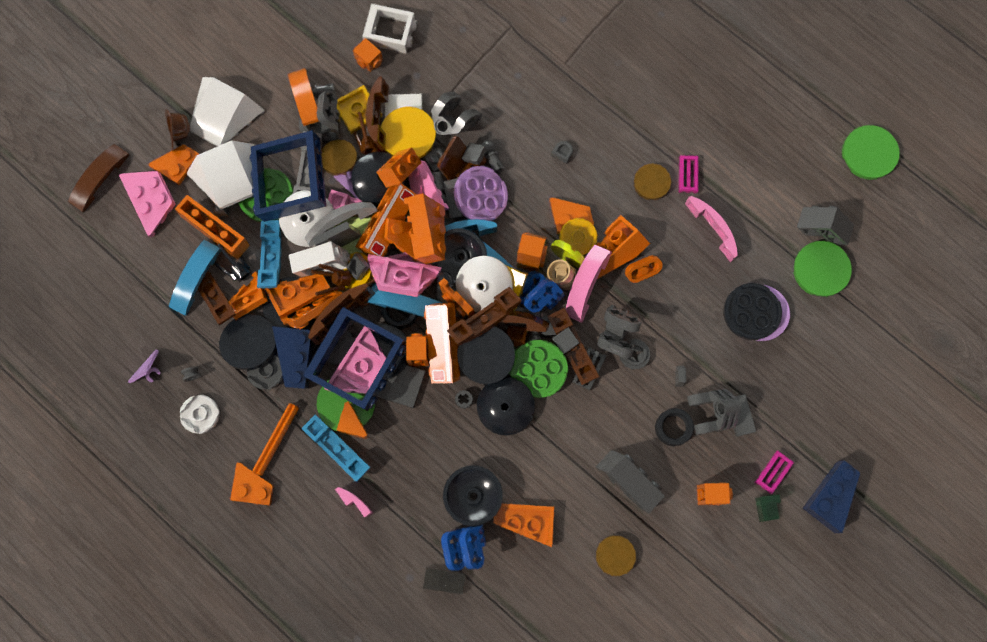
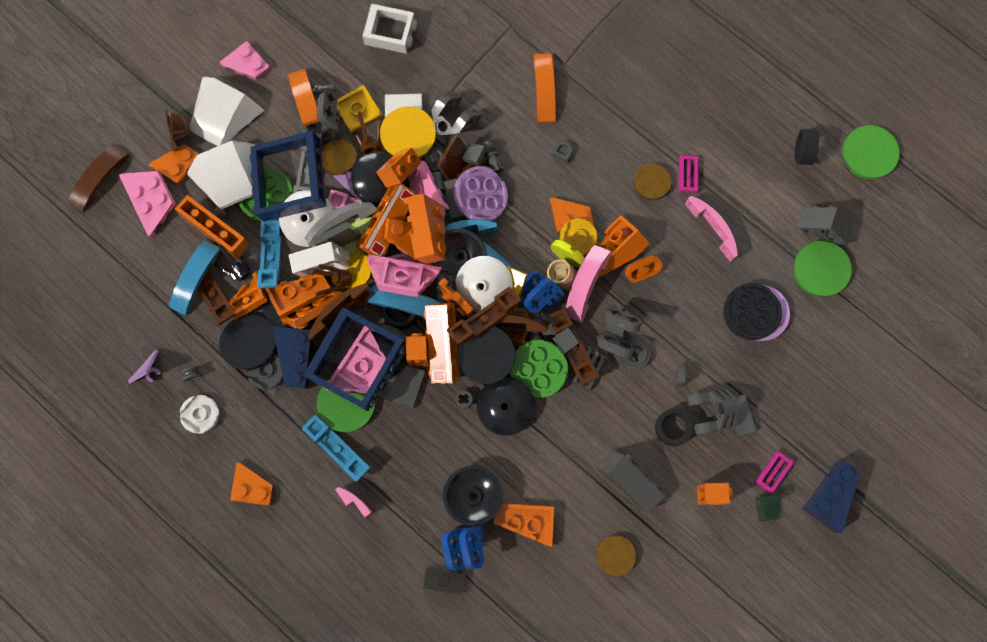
(246, 62): none -> bright pink wing
(275, 439): orange axle -> none
(350, 422): orange slope -> none
(358, 266): dark grey tile -> none
(367, 55): orange brick -> none
(378, 95): reddish brown slope -> none
(531, 252): orange wedge -> none
(545, 88): none -> orange slope
(806, 147): none -> black tyre

